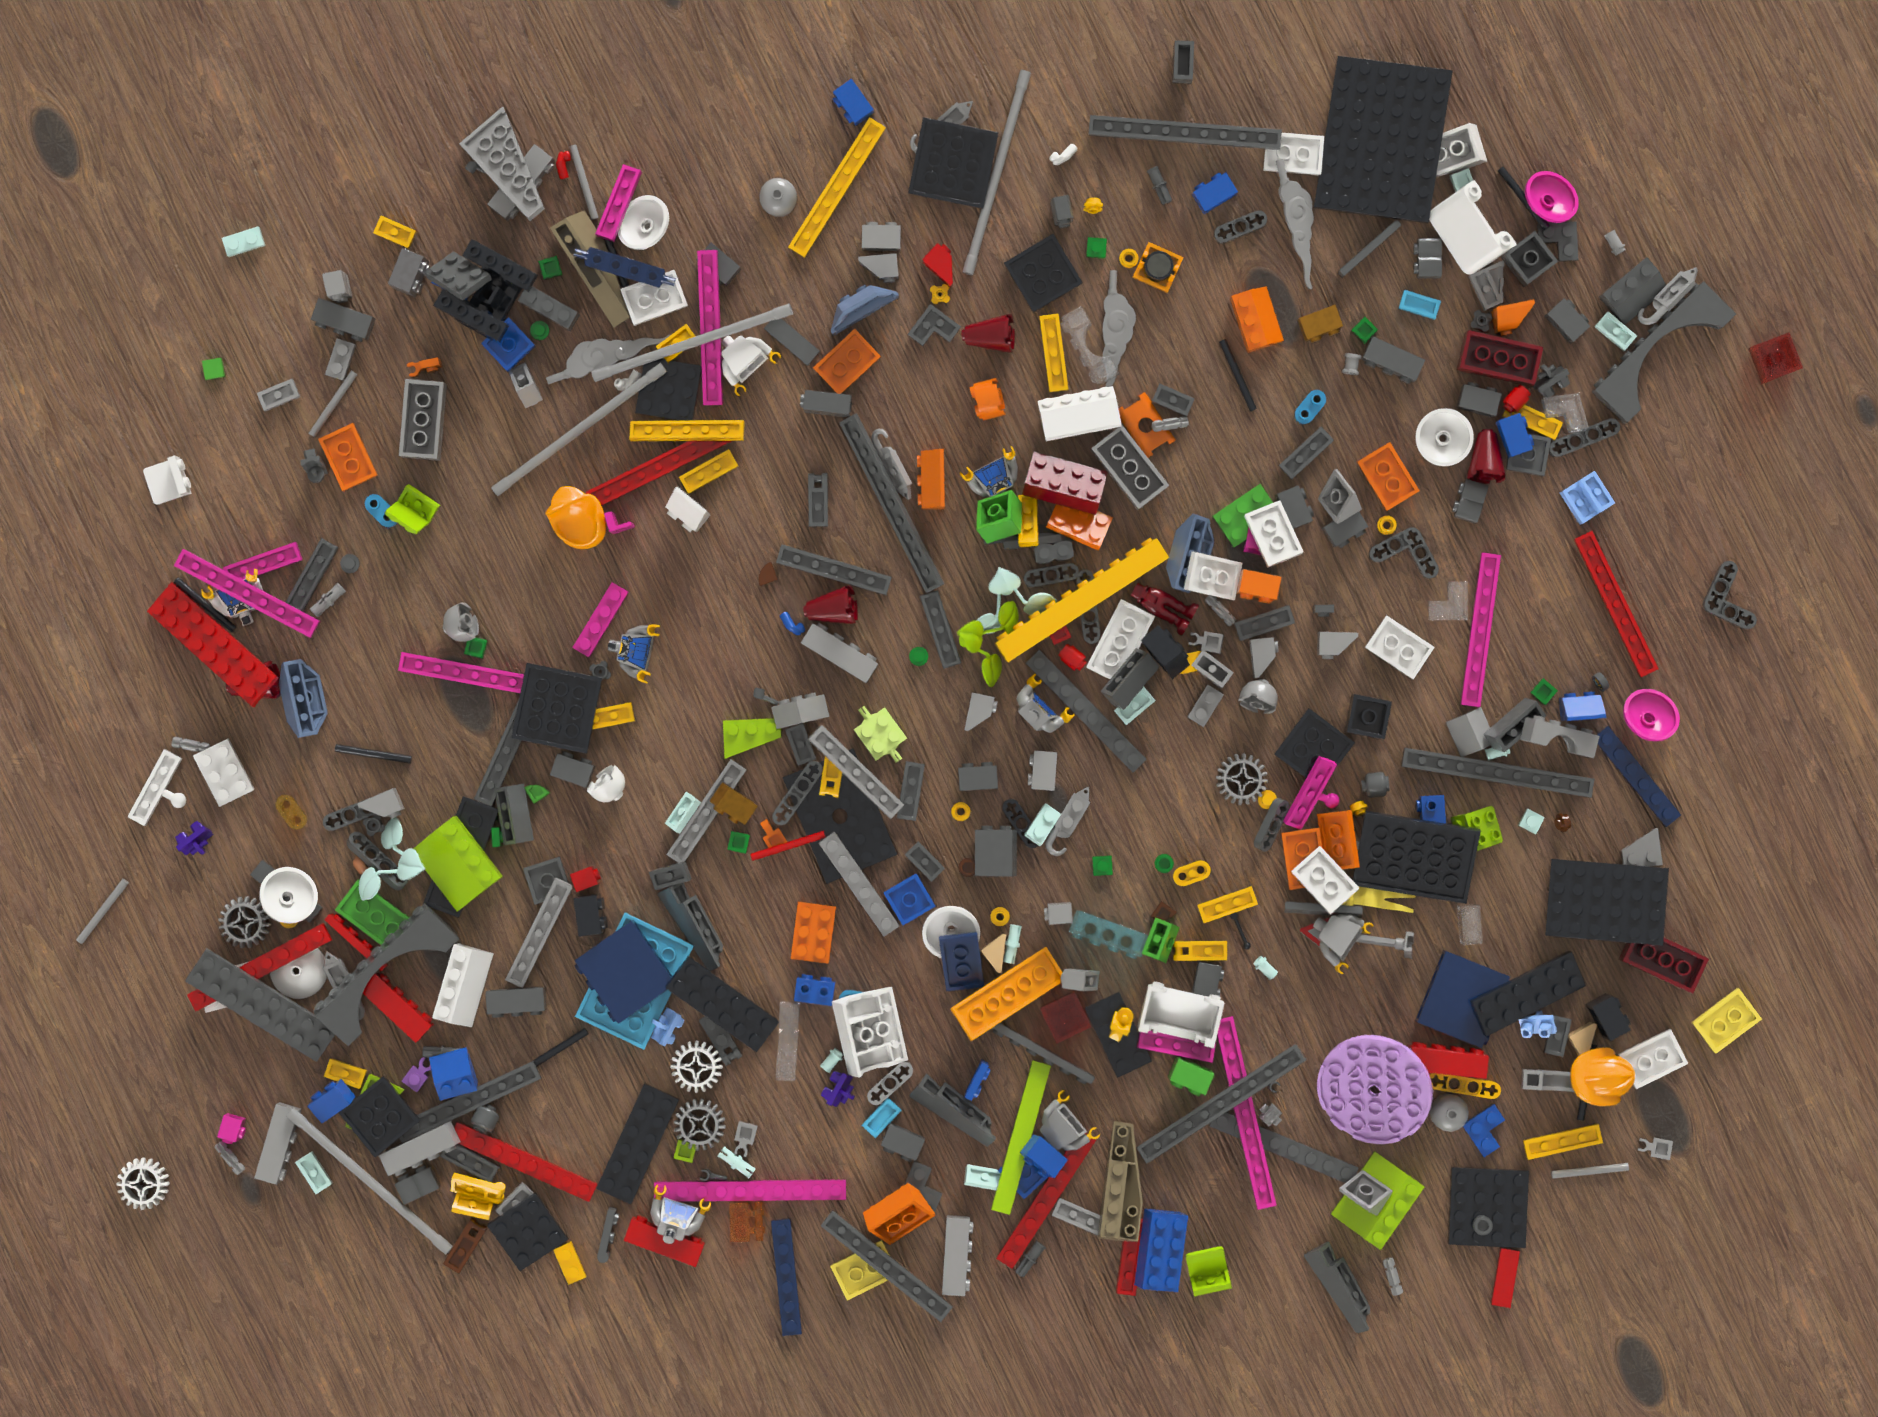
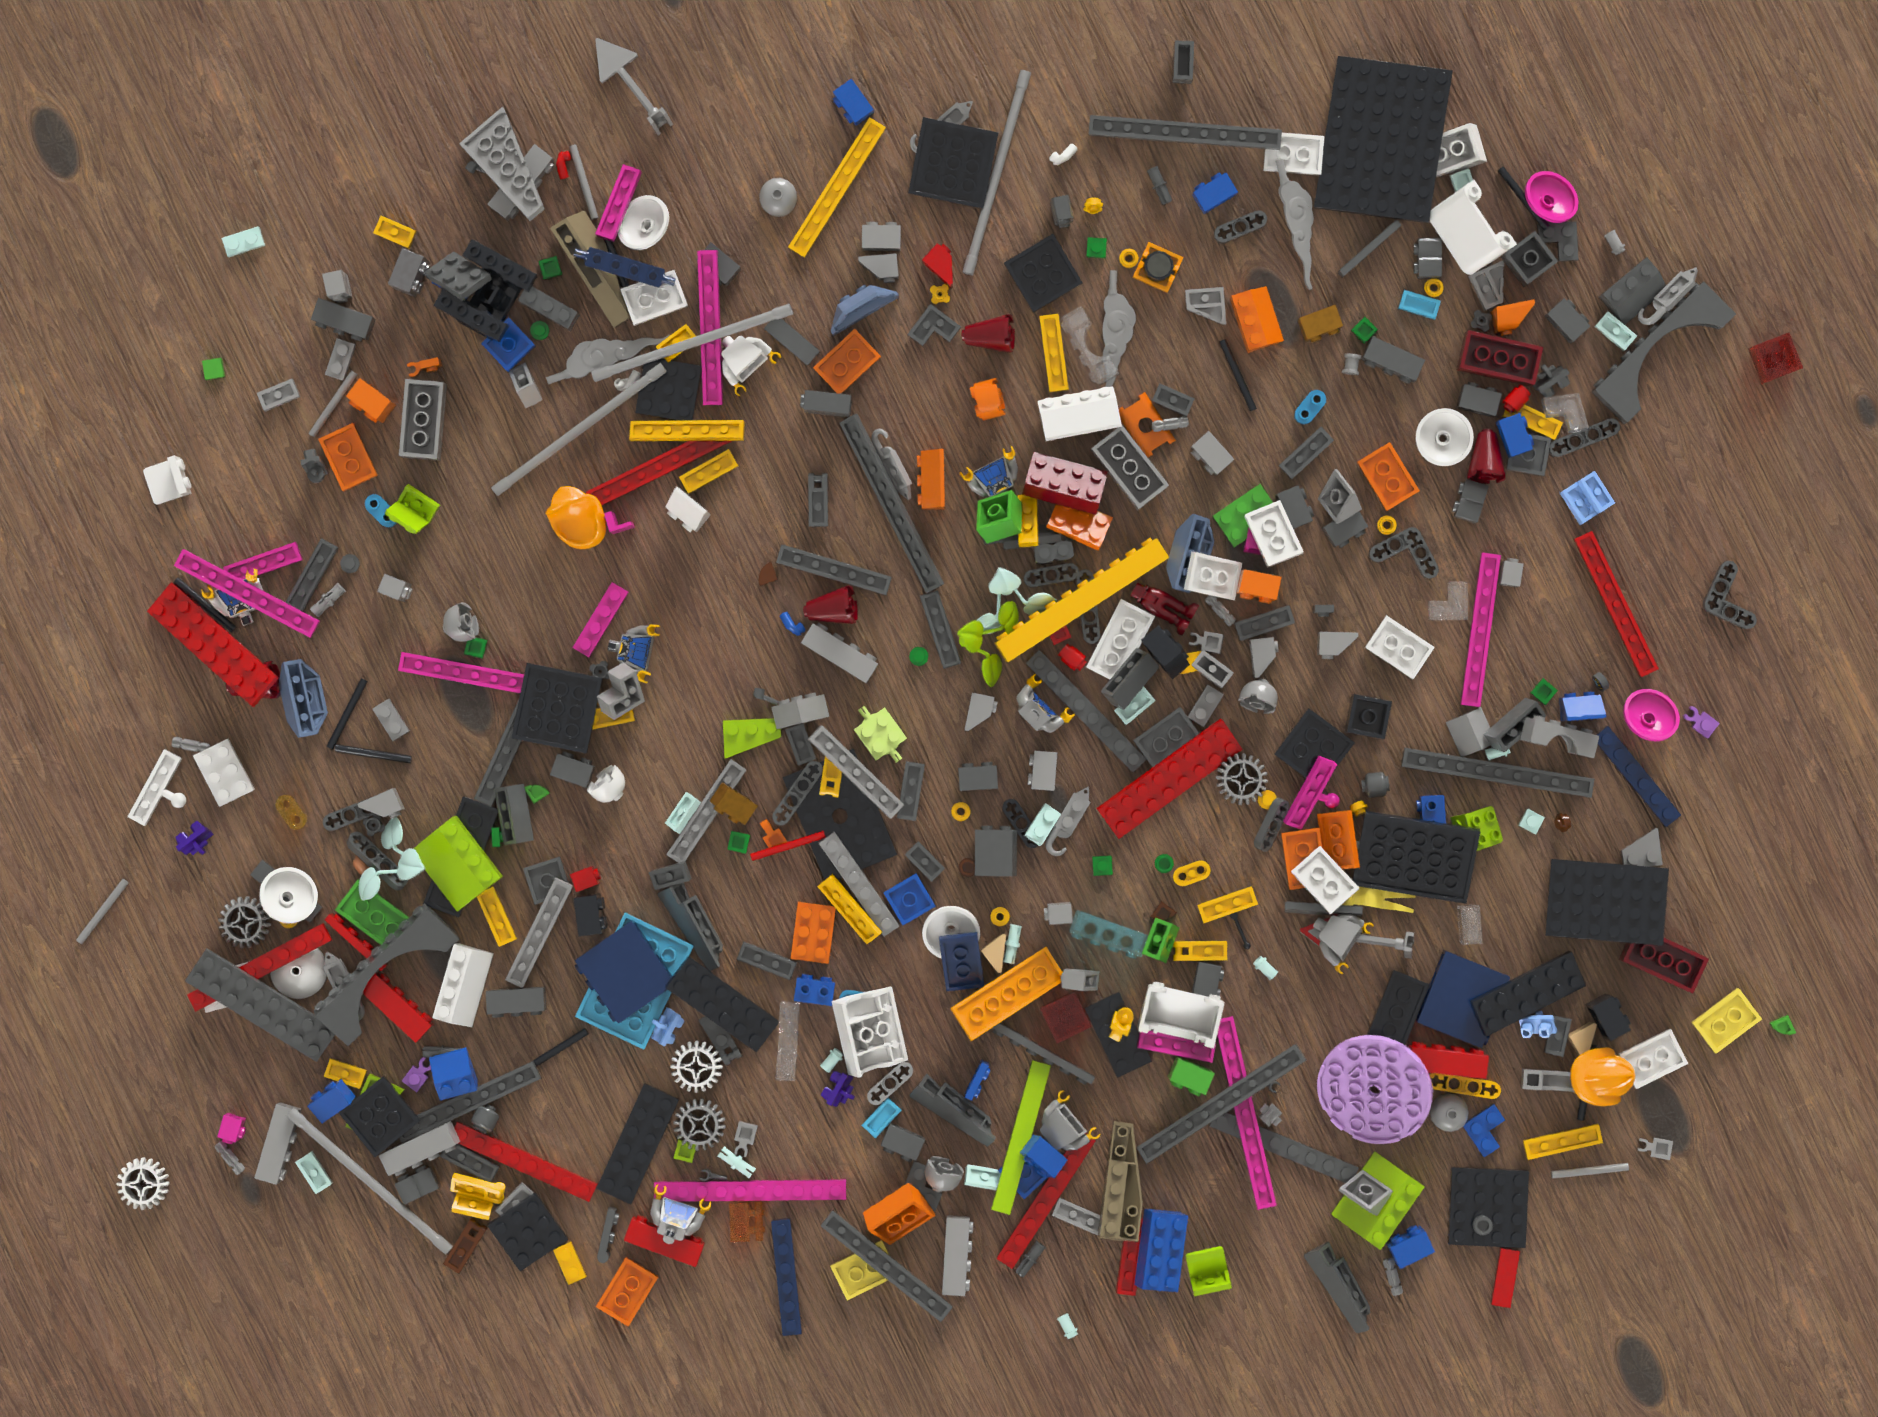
(347, 713): none -> black bar
(375, 404): none -> orange brick
(391, 719): none -> light grey plate
(395, 588): none -> light grey brick
(496, 916): none -> yellow plate
(613, 60): none -> light grey piece
(623, 694): none -> light grey brick
(627, 1291): none -> orange plate
(766, 960): none -> dark grey tile
(849, 909): none -> yellow plate
(942, 1174): none -> light grey cylinder
(1067, 1325): none -> light aqua pin
(1166, 736): none -> dark grey plate
(1169, 778): none -> red plate
(1207, 303): none -> light grey wing
(1211, 453): none -> light grey brick
(1398, 1007): none -> black plate
(1410, 1246): none -> blue brick
(1433, 281): none -> yellow plate
(1510, 573): none -> light grey brick
(1703, 723): none -> medium lavender plate
(1783, 1025): none -> bright green tile

